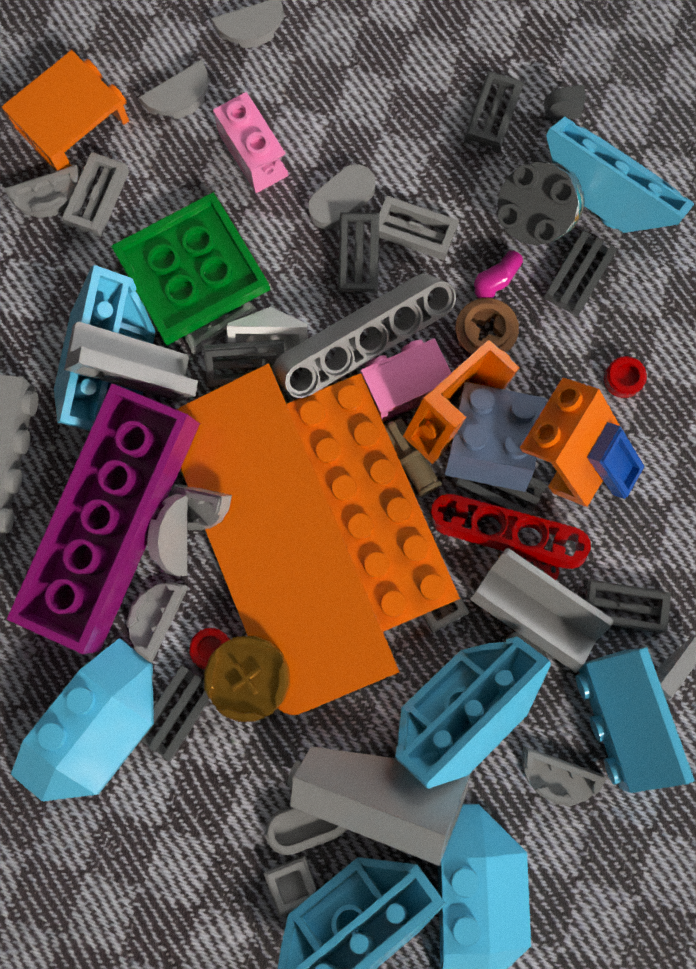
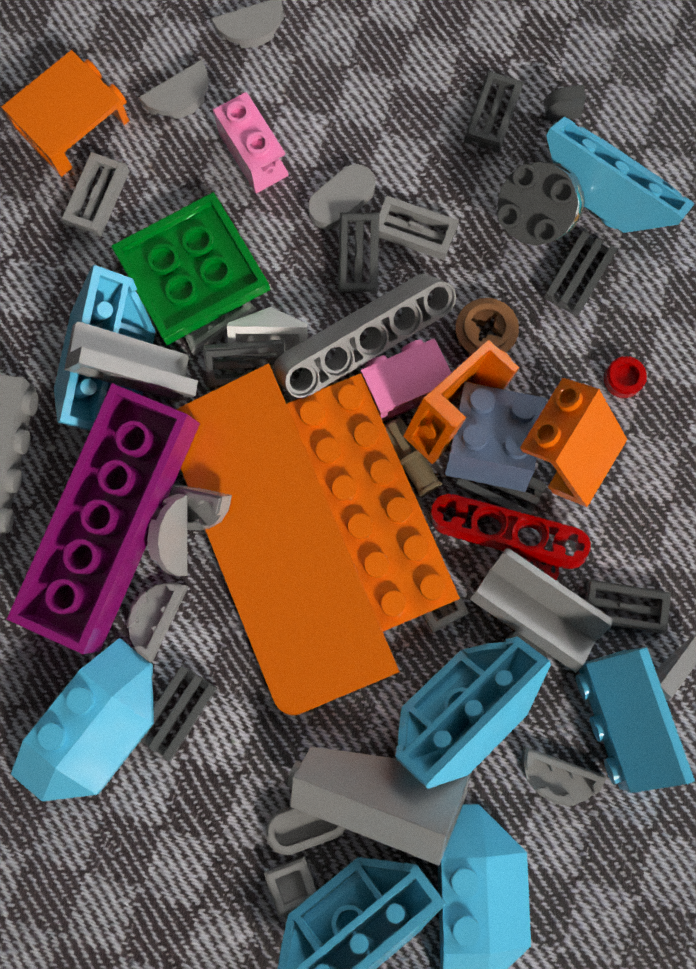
(45, 194): light grey tile -> none
(204, 645): red tile -> none
(247, 678): pearl gold tile -> none
(497, 276): dark pink arm -> none
(616, 460): blue tile -> none

